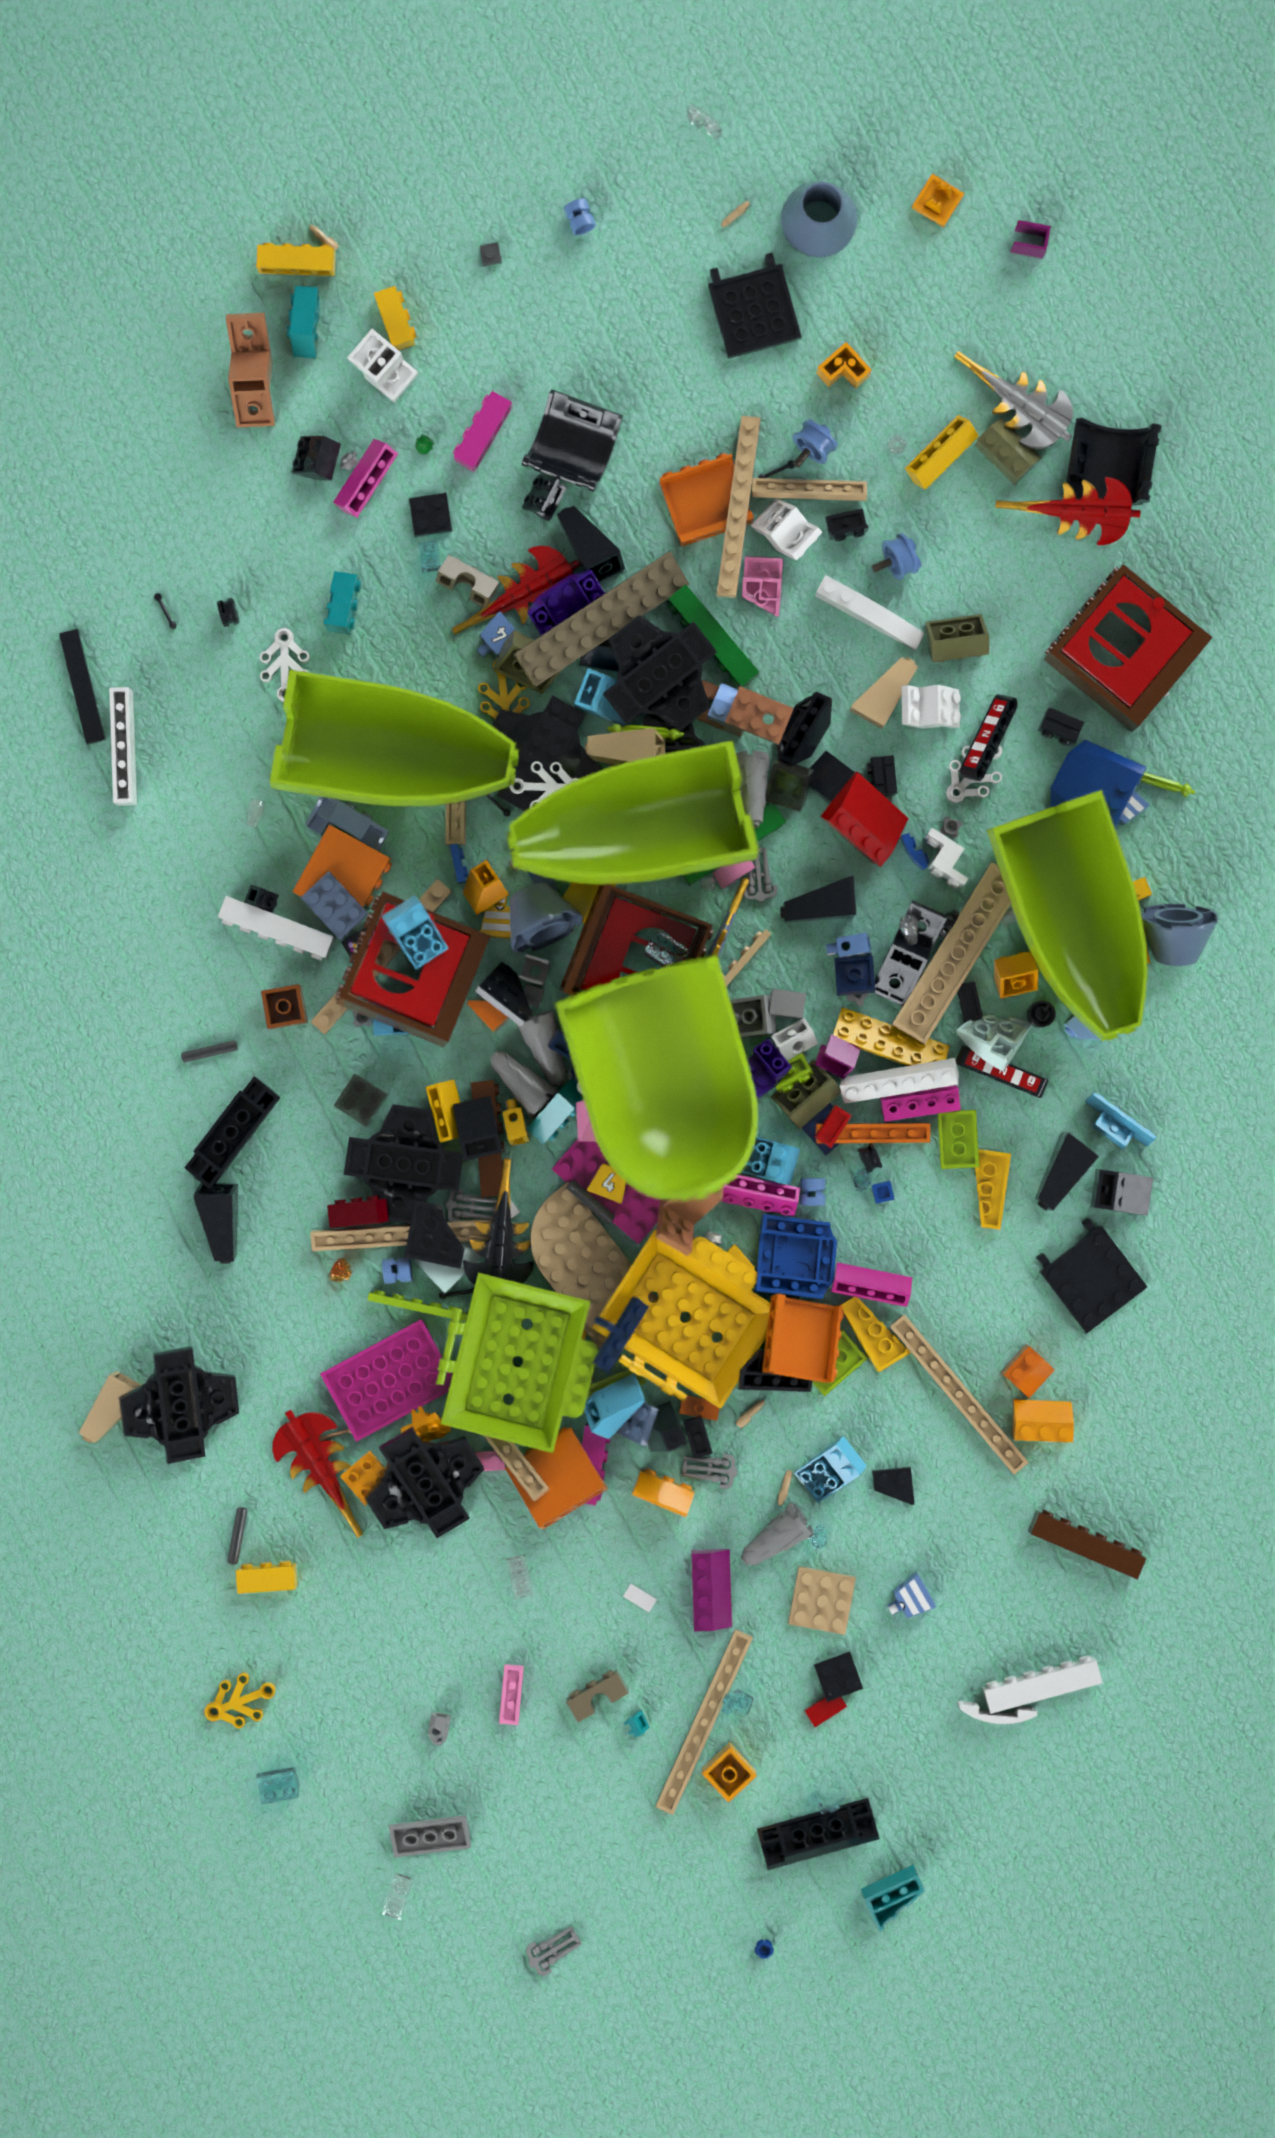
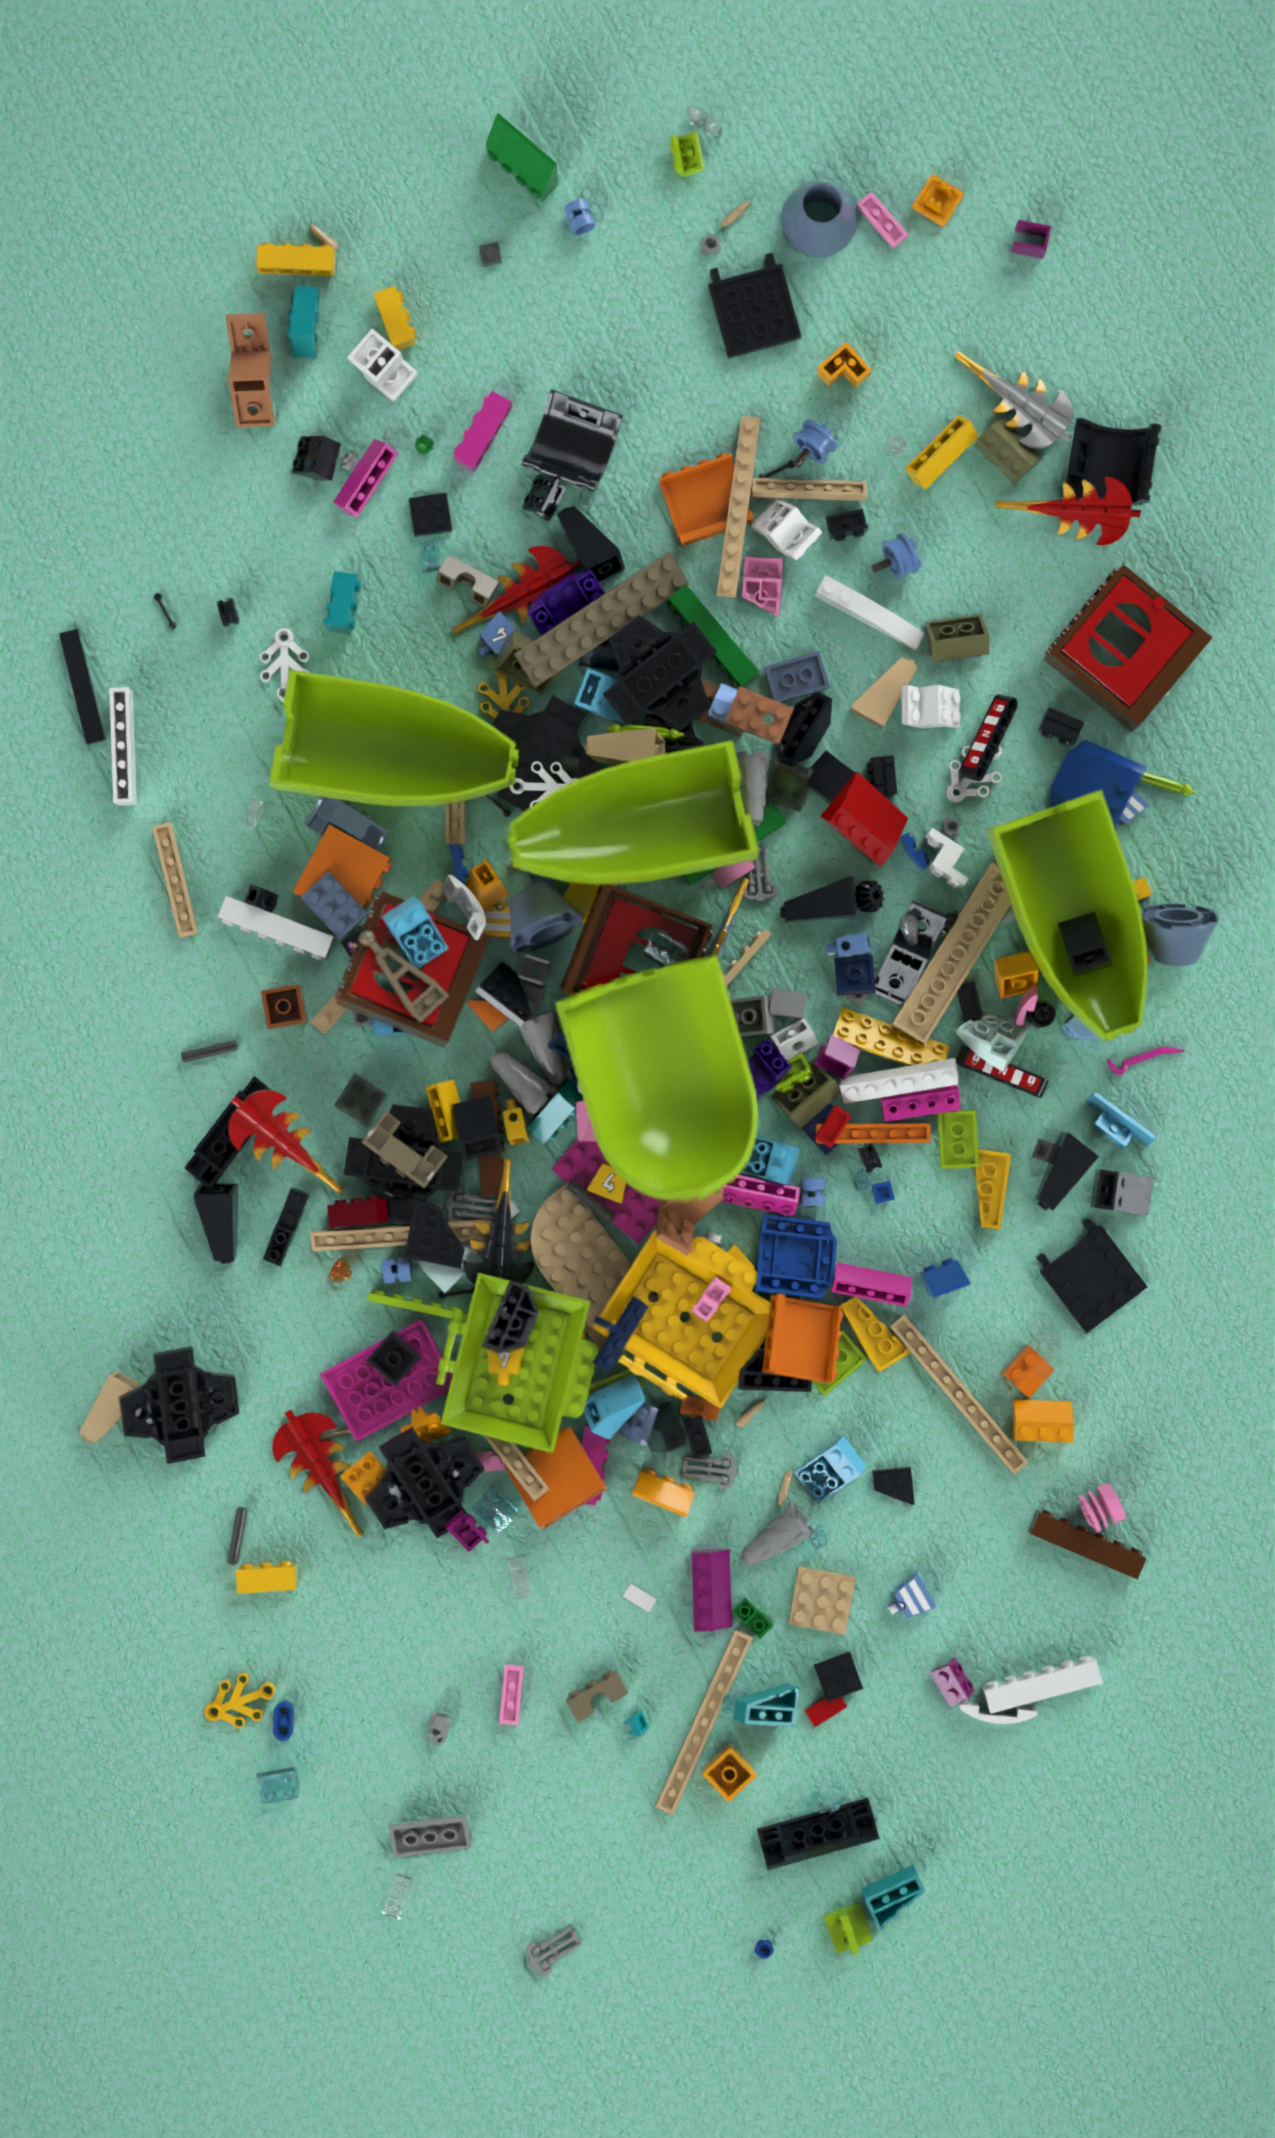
(175, 880): none -> tan plate
(256, 1117): none -> red animal
(283, 1720): none -> blue plate
(286, 1226): none -> black slope
(394, 1357): none -> black brick
(400, 1155): none -> dark tan bracket
(425, 1003): none -> dark tan plate
(465, 1530): none -> magenta bracket
(468, 903): none -> white slope
(494, 1509): none -> clear light blue bracket
(505, 1364): none -> yellow torso
(512, 1320): none -> black wedge
(521, 158): none -> green slope
(686, 154): none -> lime bracket
(710, 240): none -> light grey plate
(710, 1299): none -> bright pink slope
(753, 1618): none -> green slope
(768, 1707): none -> teal wedge
(797, 677): none -> sand blue plate
(848, 1928): none -> lime bracket
(869, 896): none -> black gear
(882, 220): none -> bright pink plate
(944, 1278): none -> blue slope
(952, 1682): none -> bracket
(1027, 1003): none -> bright pink slope
(1044, 1151): none -> dark grey plate
(1085, 944): none -> black slope
(1102, 1507): none -> bright pink wheel
(1141, 1057): none -> dark pink piece

